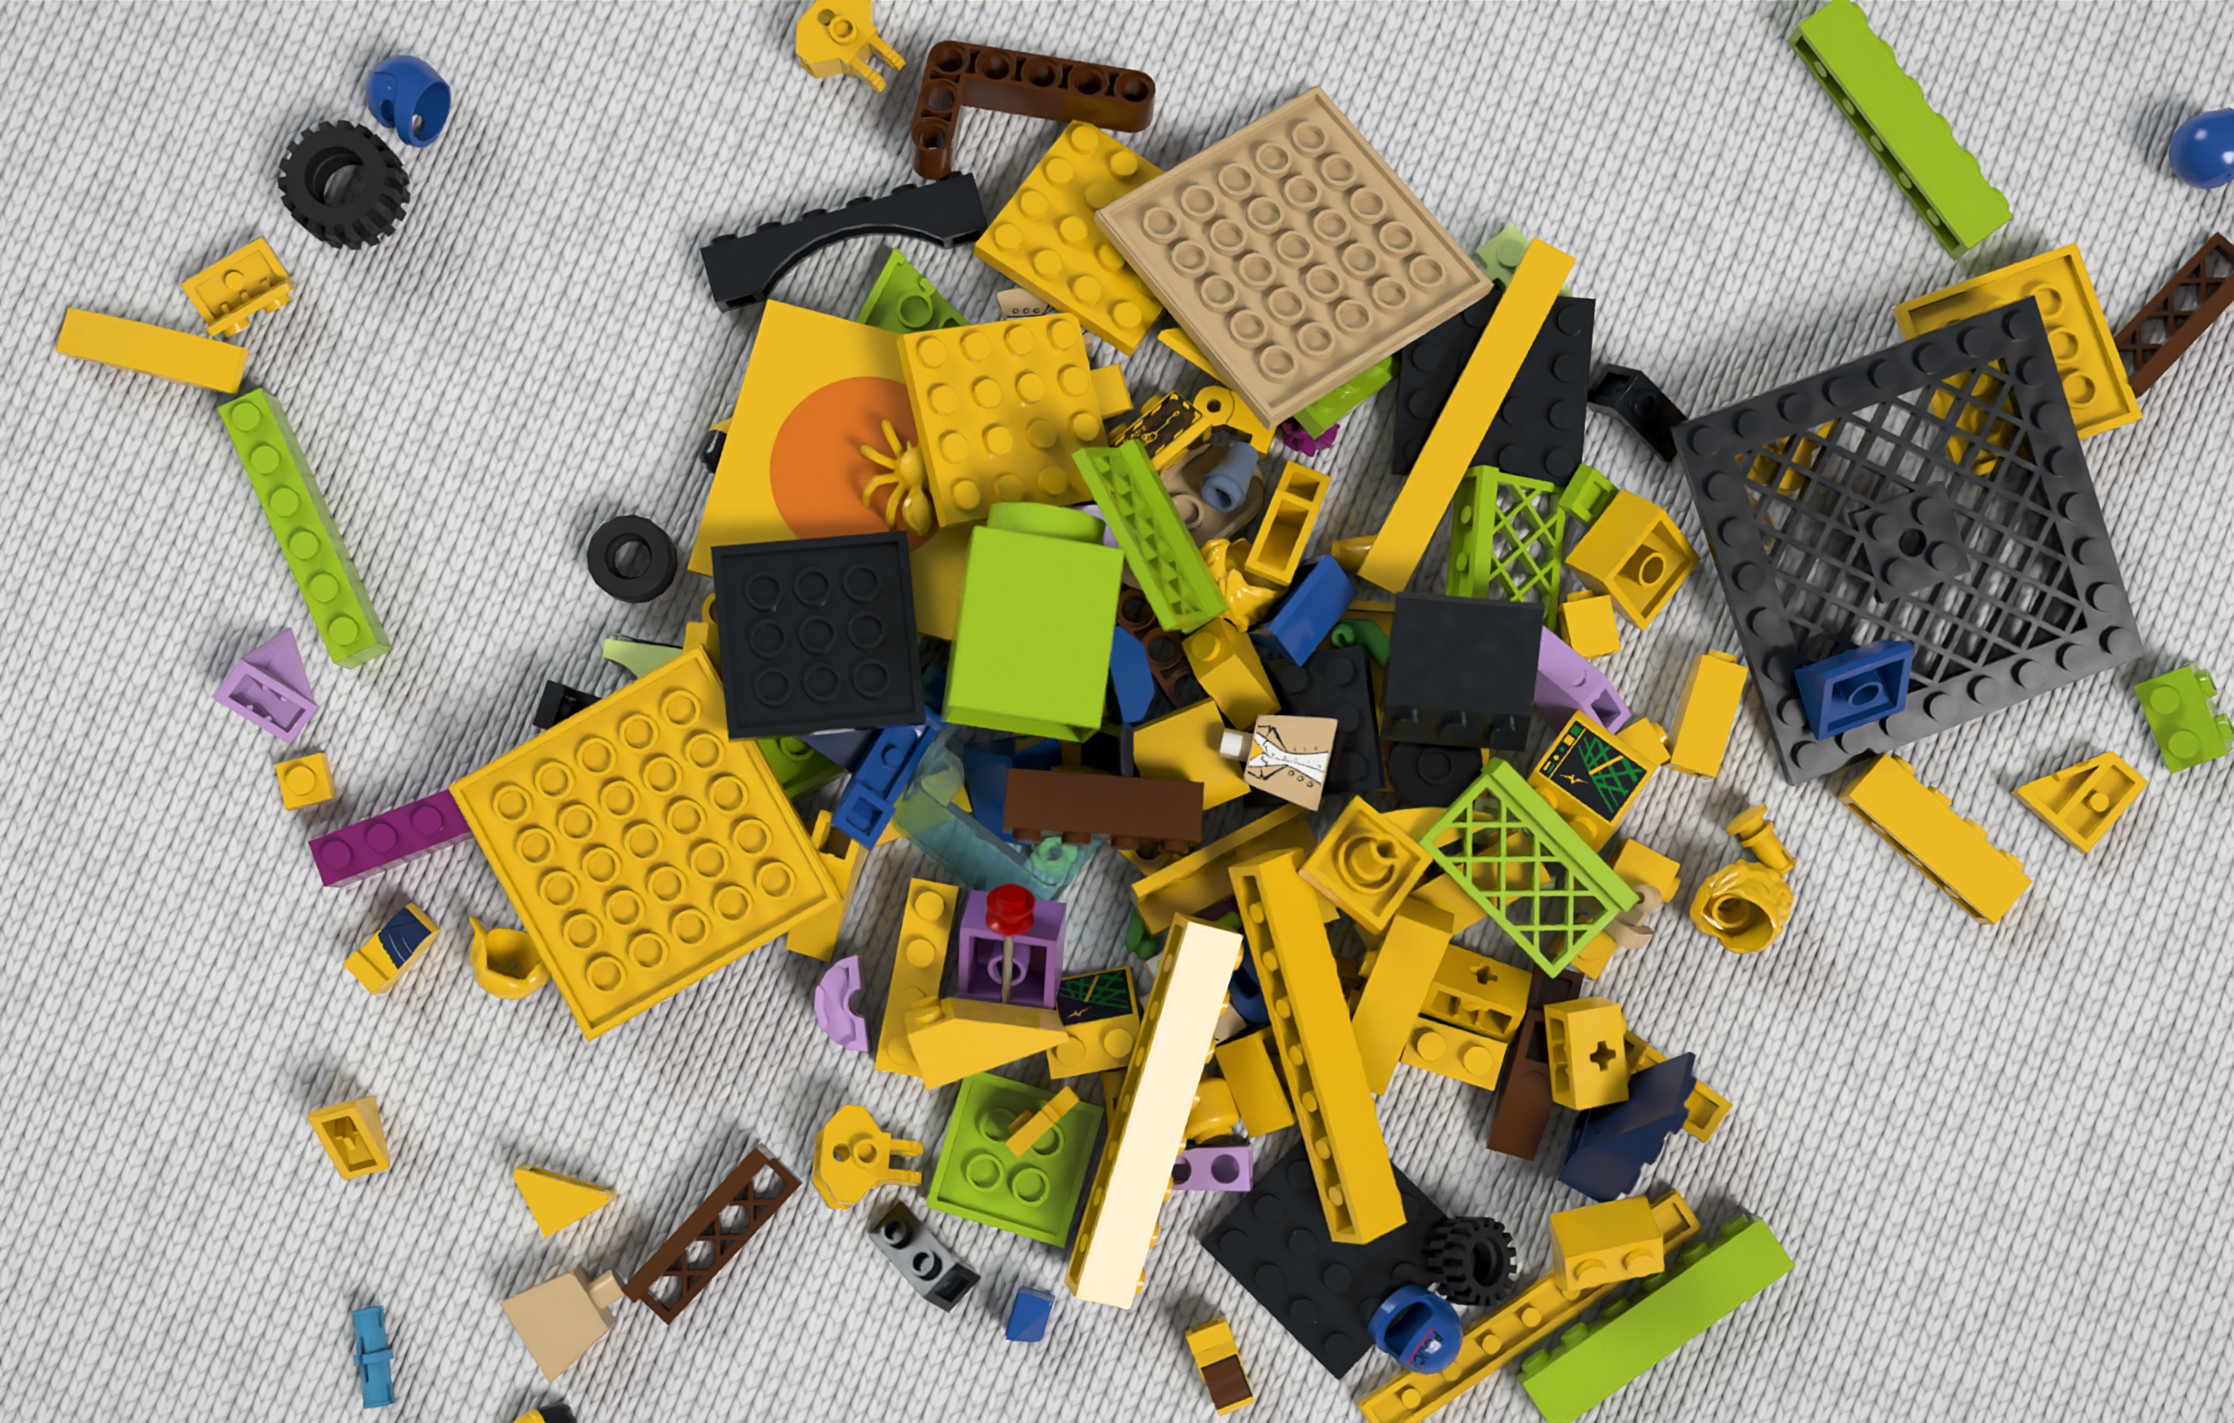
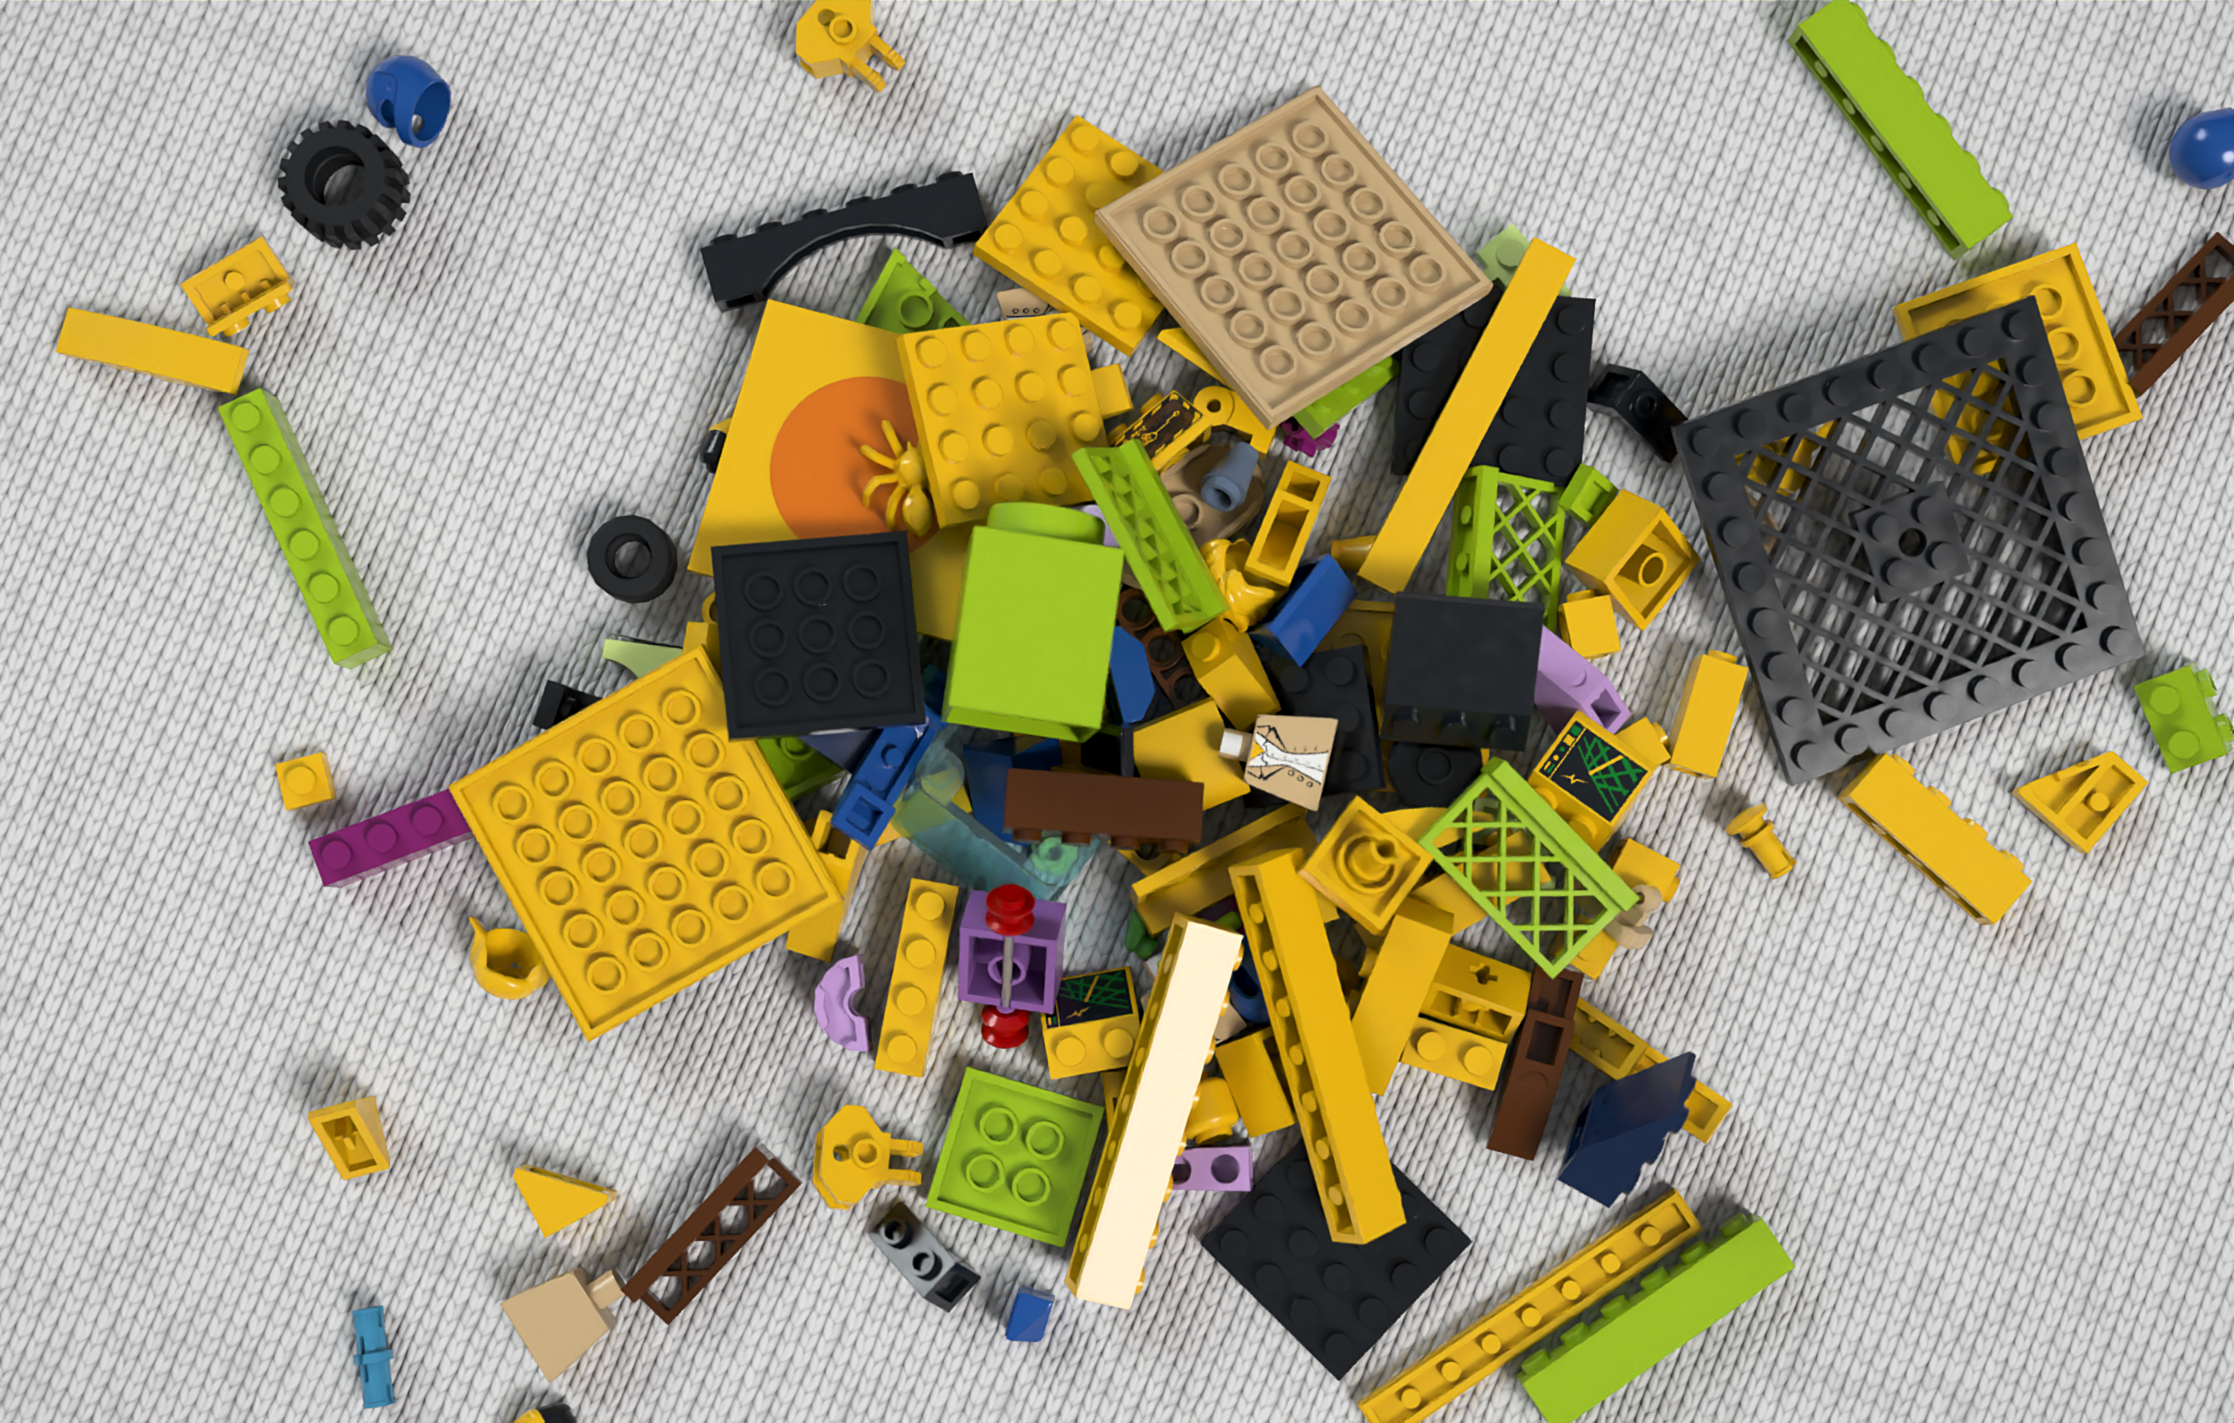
(270, 688): lavender slope -> none
(393, 949): yellow leg -> none
(970, 1036): yellow slope -> none
(1022, 85): reddish brown beam -> none
(1030, 1127): yellow plate -> none
(1220, 1364): leg -> none
(1361, 631): bright green arm -> none
(1425, 1337): blue helmet -> none
(1491, 1261): black tyre -> none
(1587, 1052): yellow brick -> none
(1605, 1243): yellow slope -> none
(1743, 906): yellow hair -> none
(1855, 686): blue slope -> none

